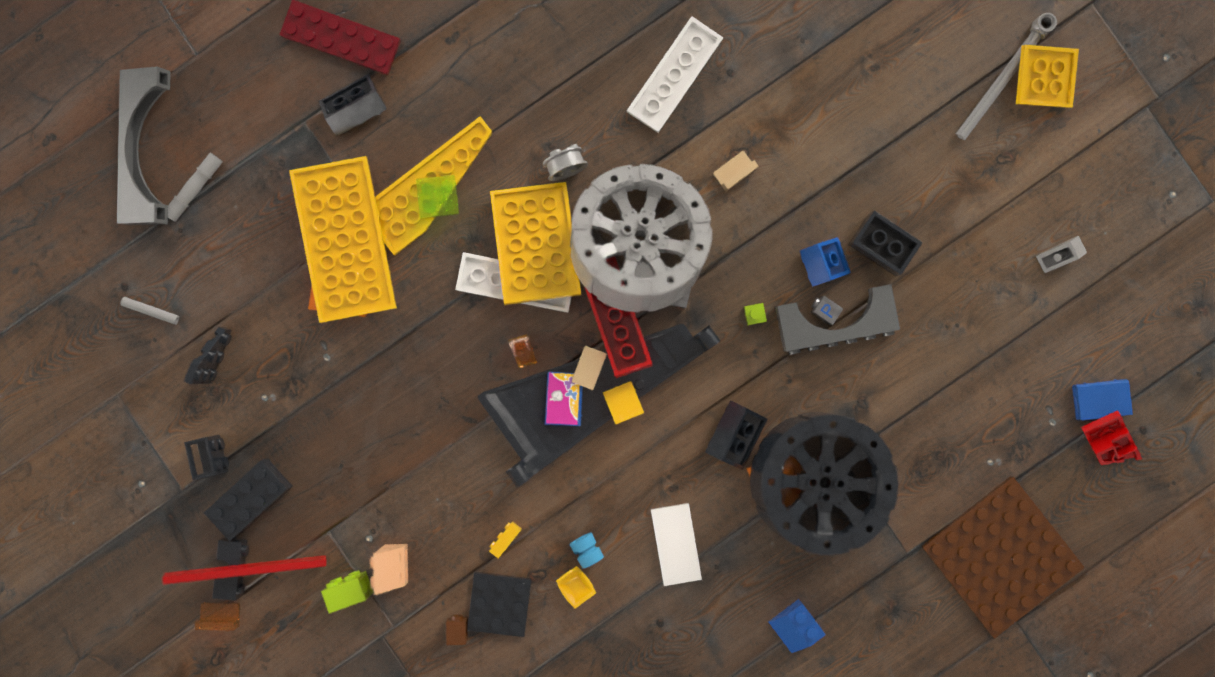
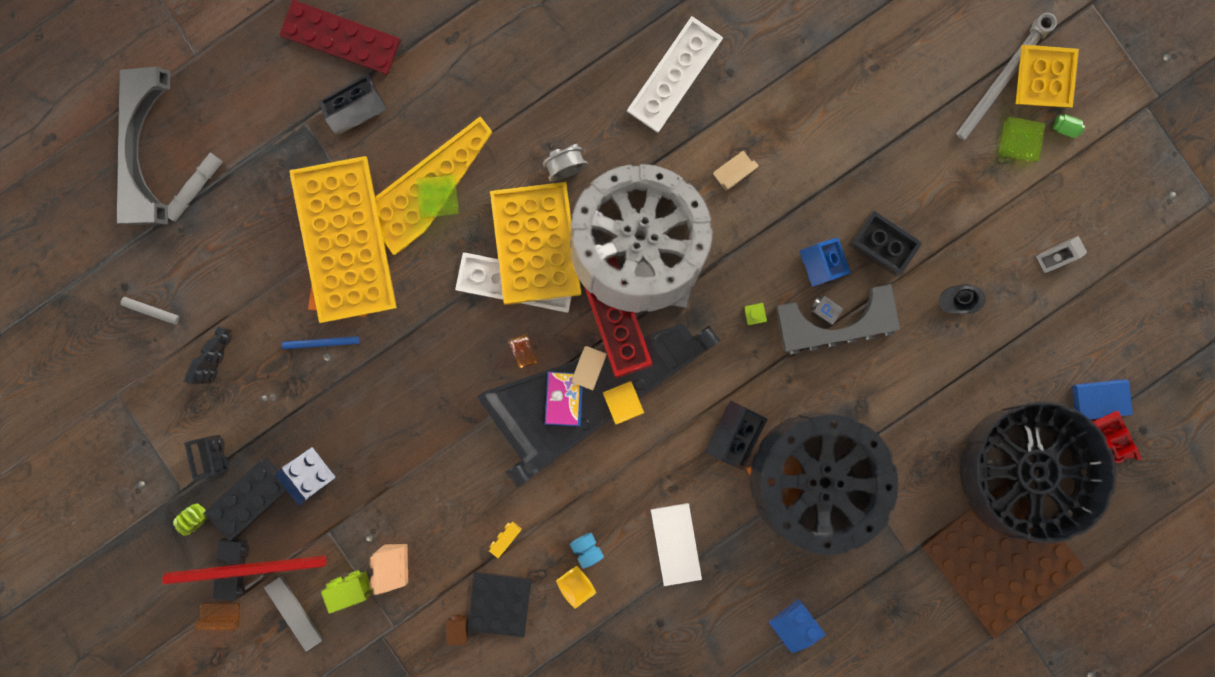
(190, 519): none -> lime gear
(293, 613): none -> light grey tile
(305, 476): none -> brick
(321, 342): none -> blue bar
(962, 299): none -> black piece
(1022, 139): none -> clear neon green plate
(1069, 125): none -> bright green brick
(1089, 451): none -> black wheel

